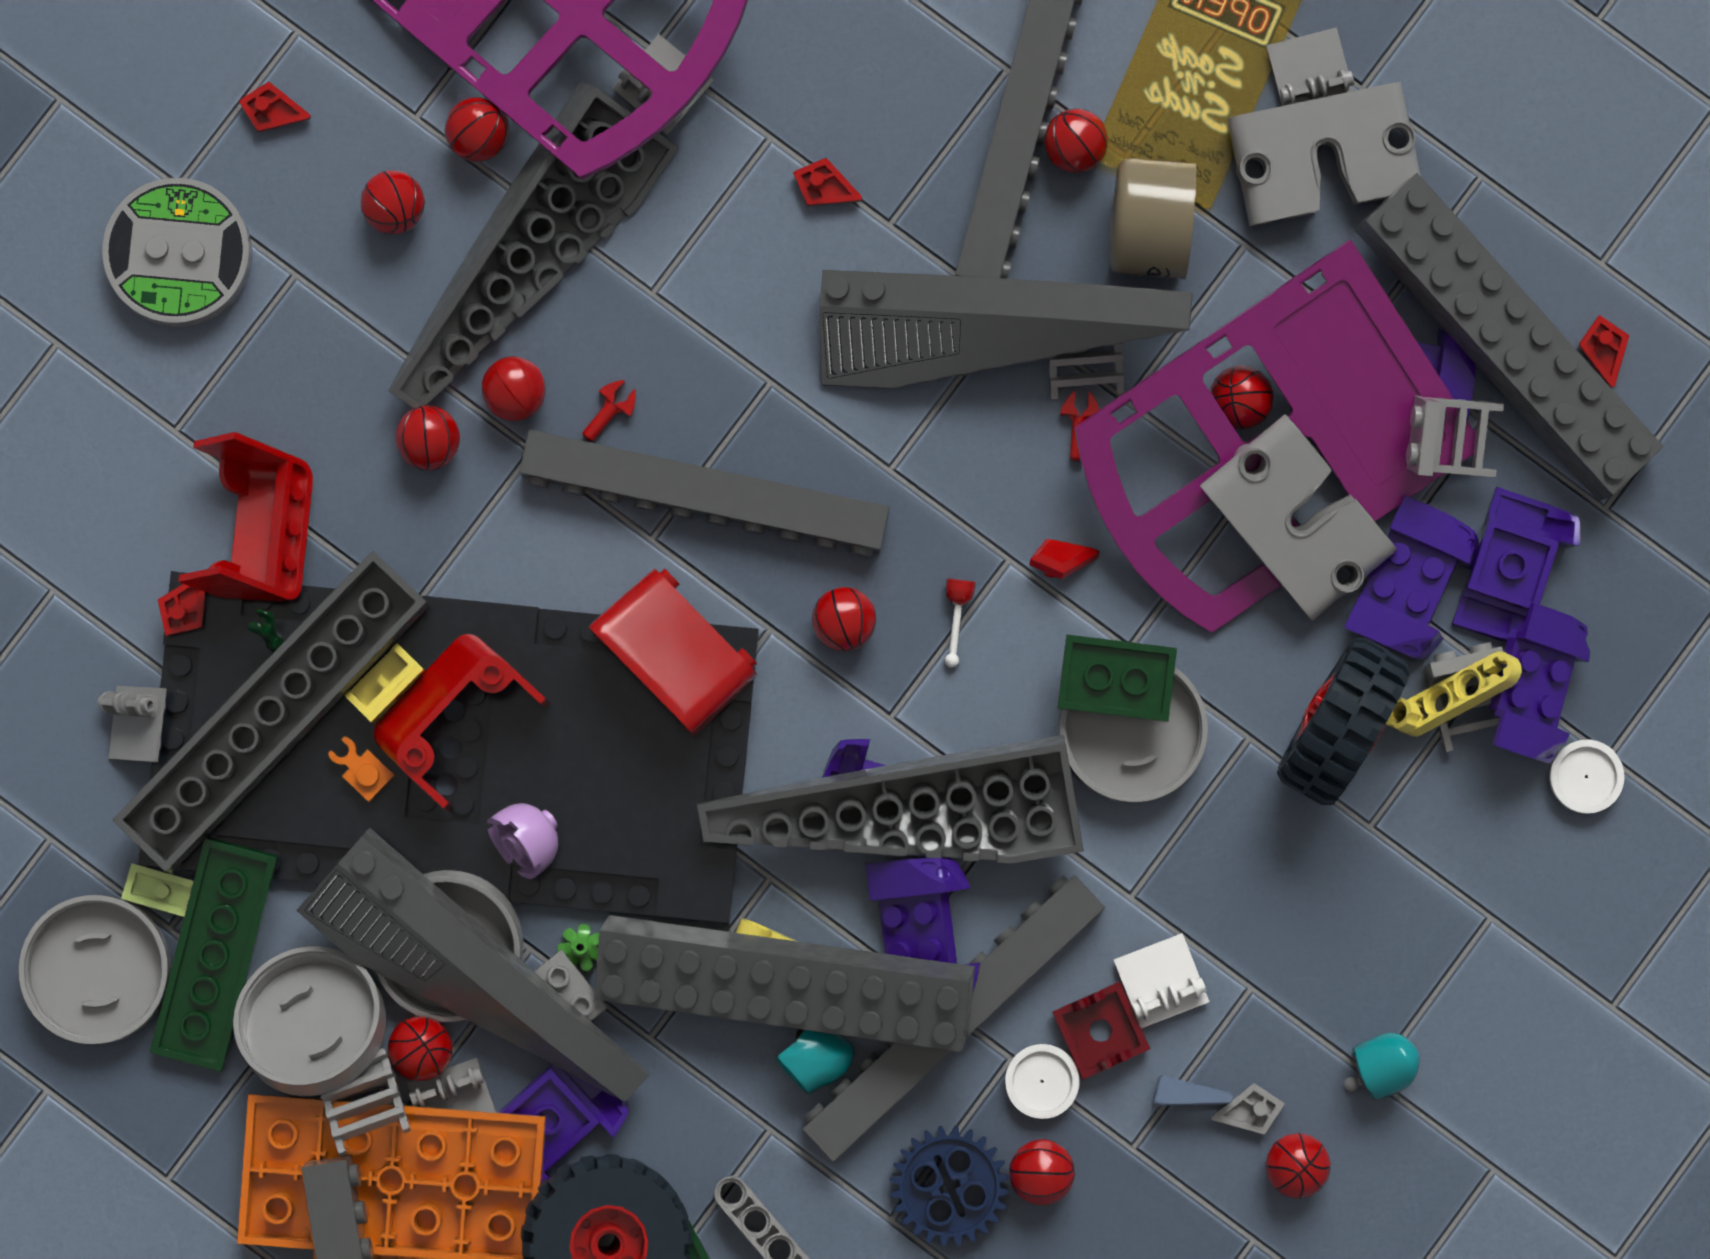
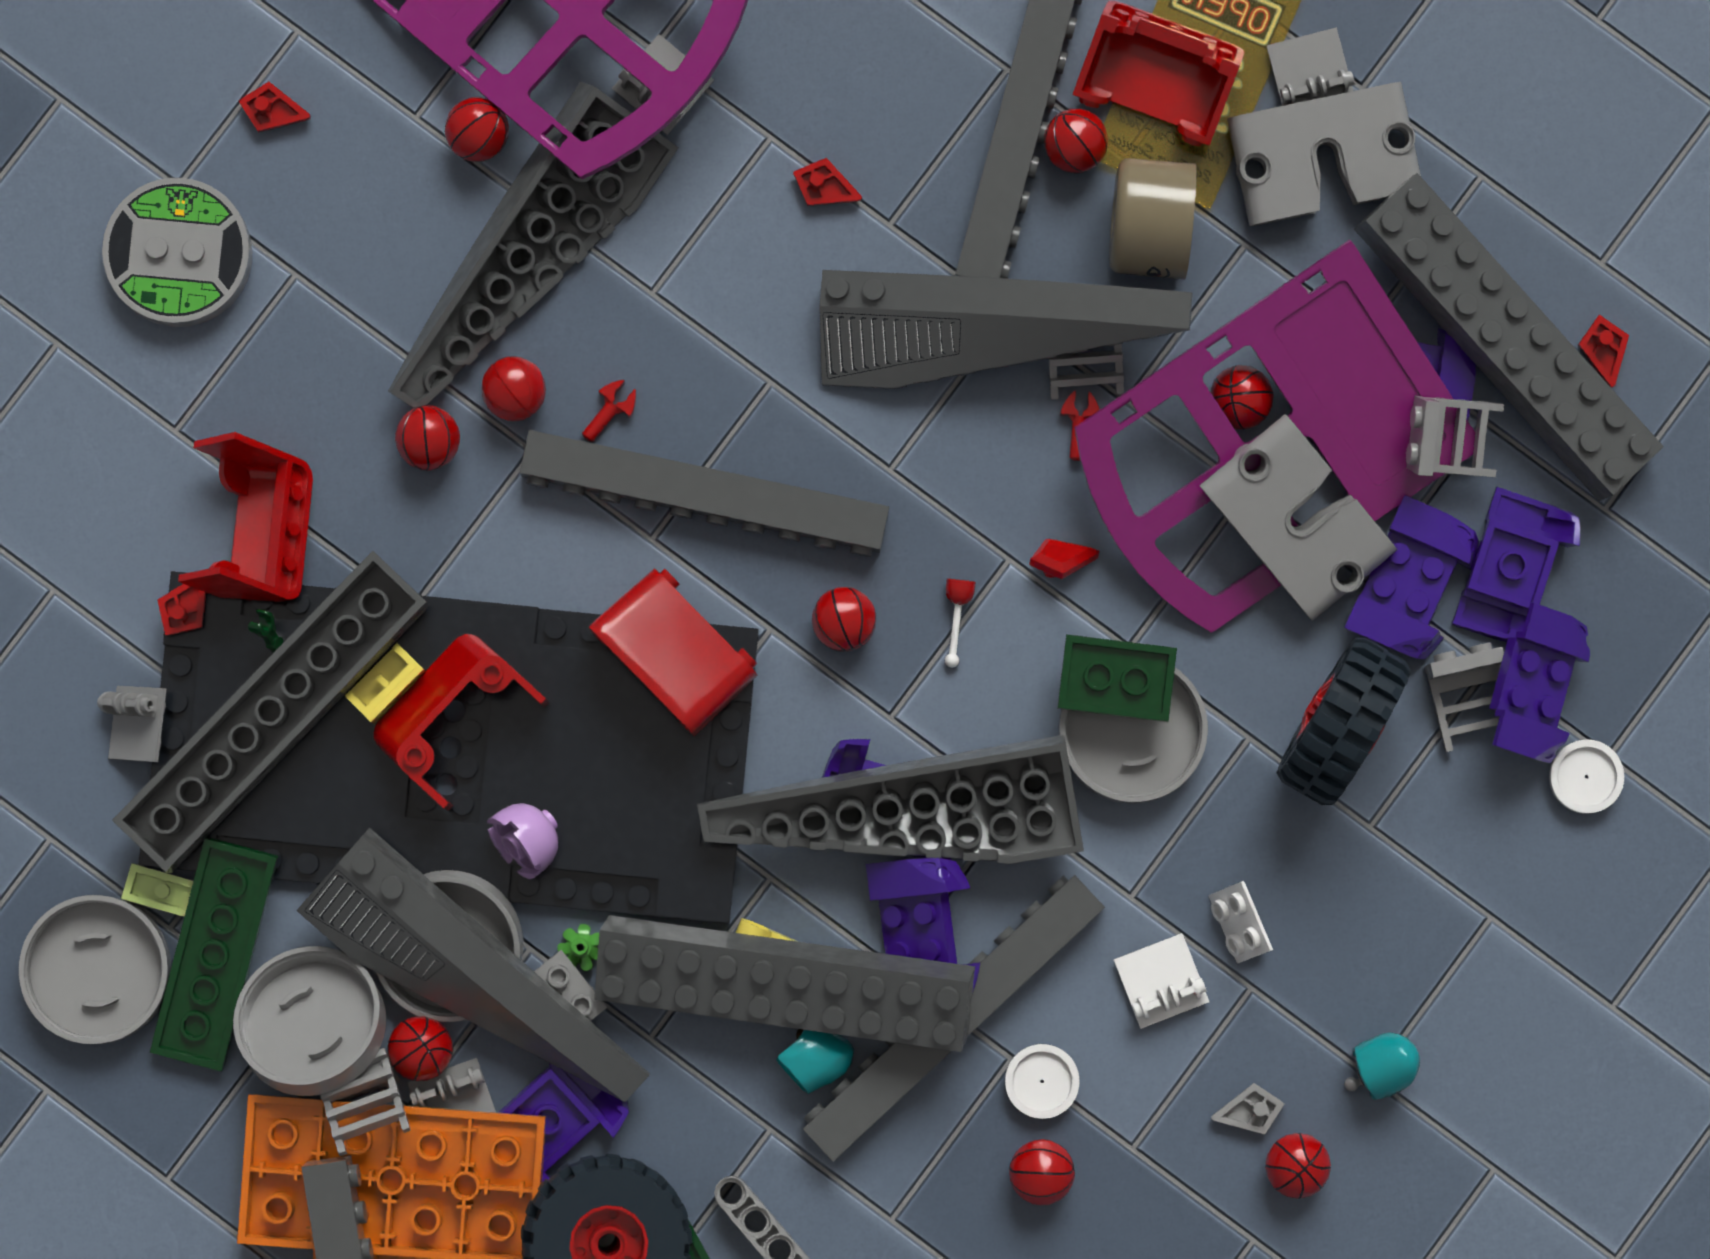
(365, 773): orange plate -> none
(392, 202): red piece -> none
(980, 1172): dark blue gear -> none
(1126, 1036): dark red piece -> none
(1159, 70): none -> red windscreen
(1179, 1092): sand blue slope -> none
(1240, 922): none -> white hinge
(1409, 715): light yellow beam -> none

